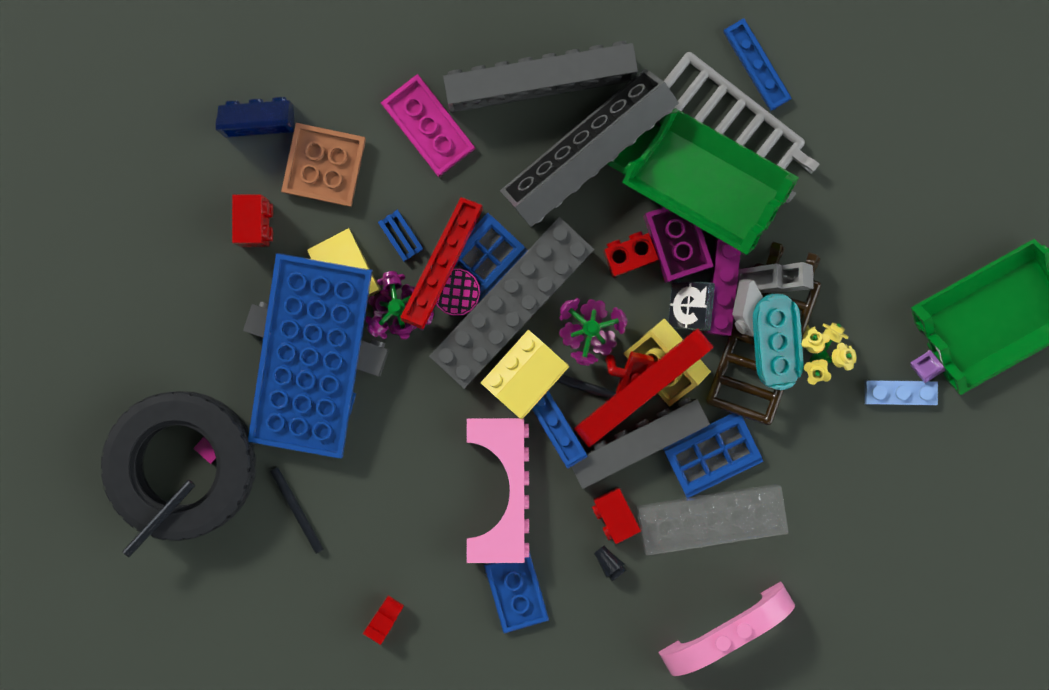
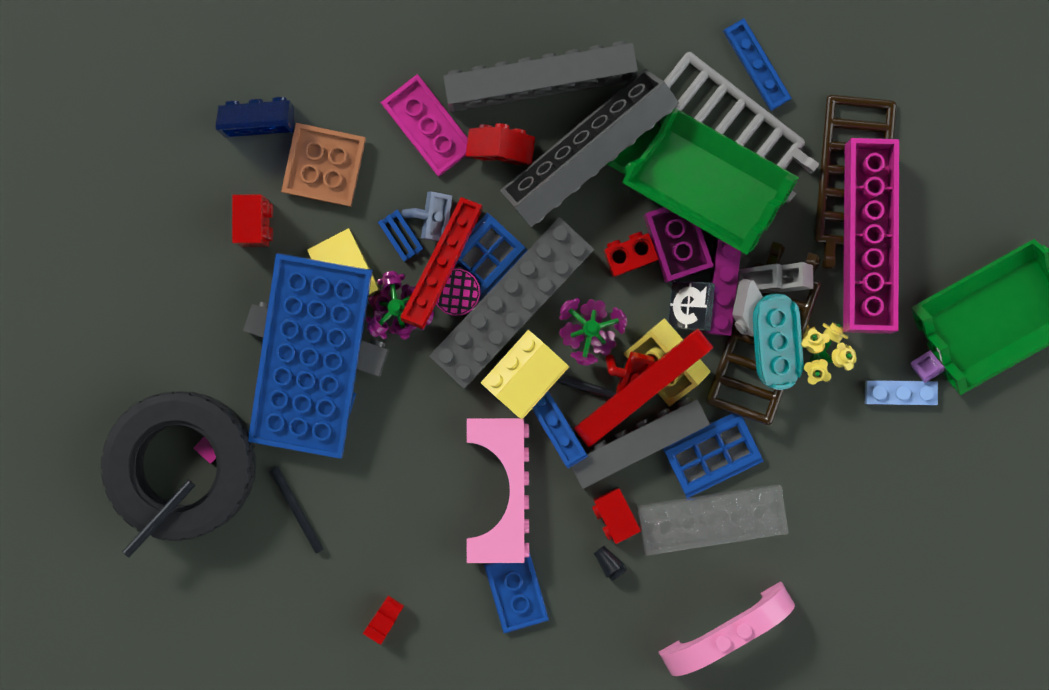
(434, 216): none -> sand blue plate
(500, 144): none -> red brick
(826, 168): none -> dark brown bar
(871, 236): none -> dark pink brick

